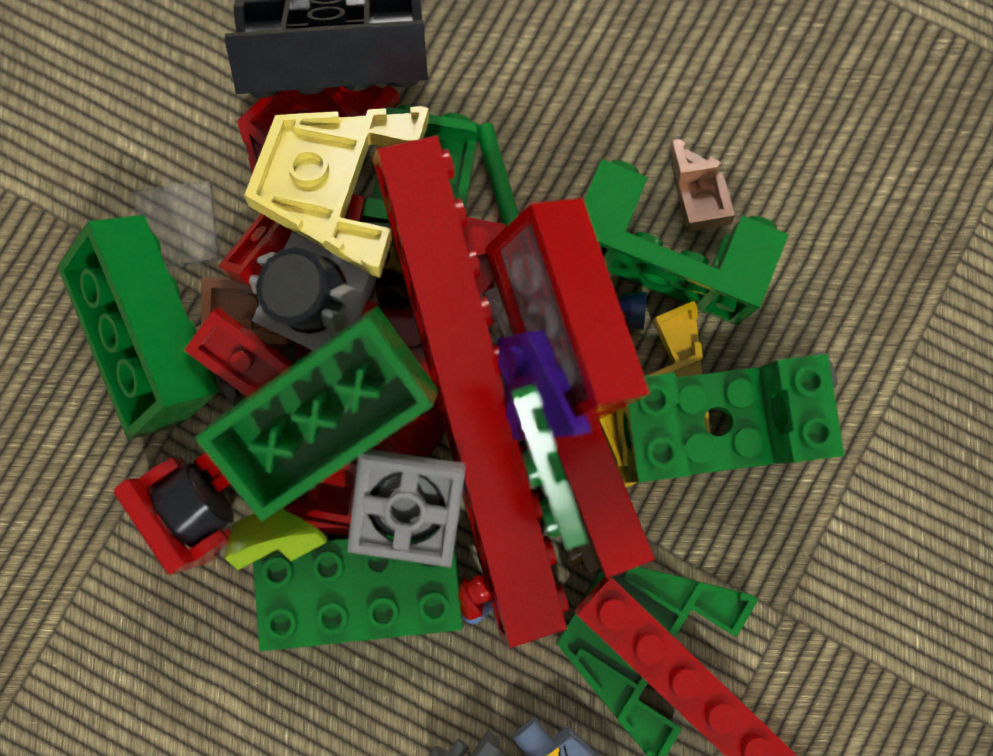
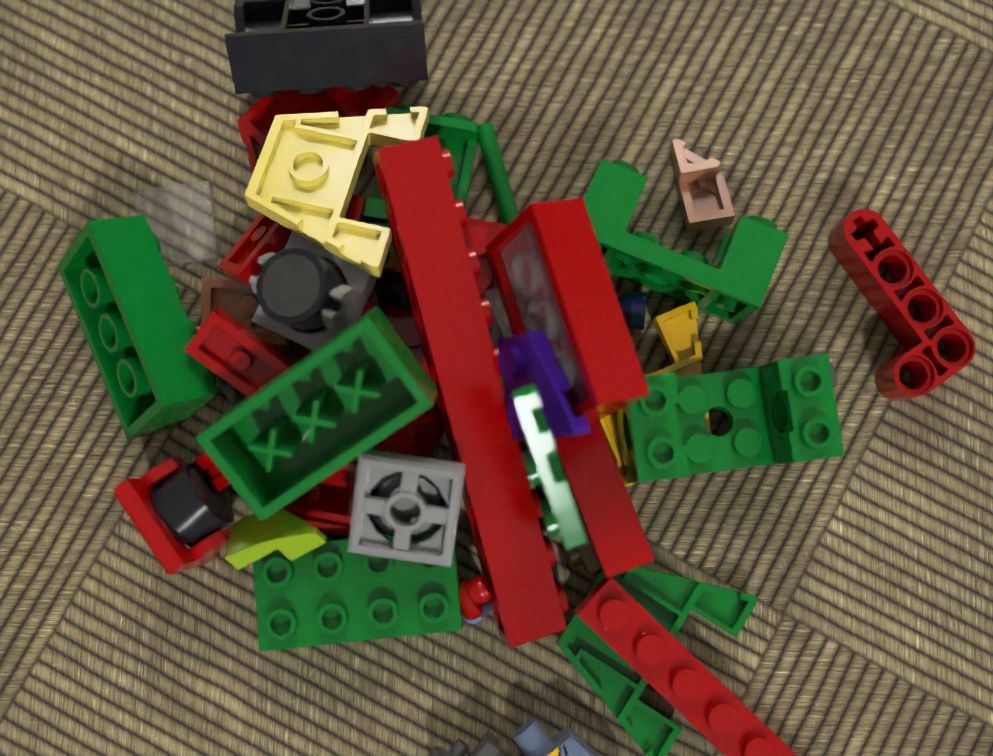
(891, 304): none -> red beam

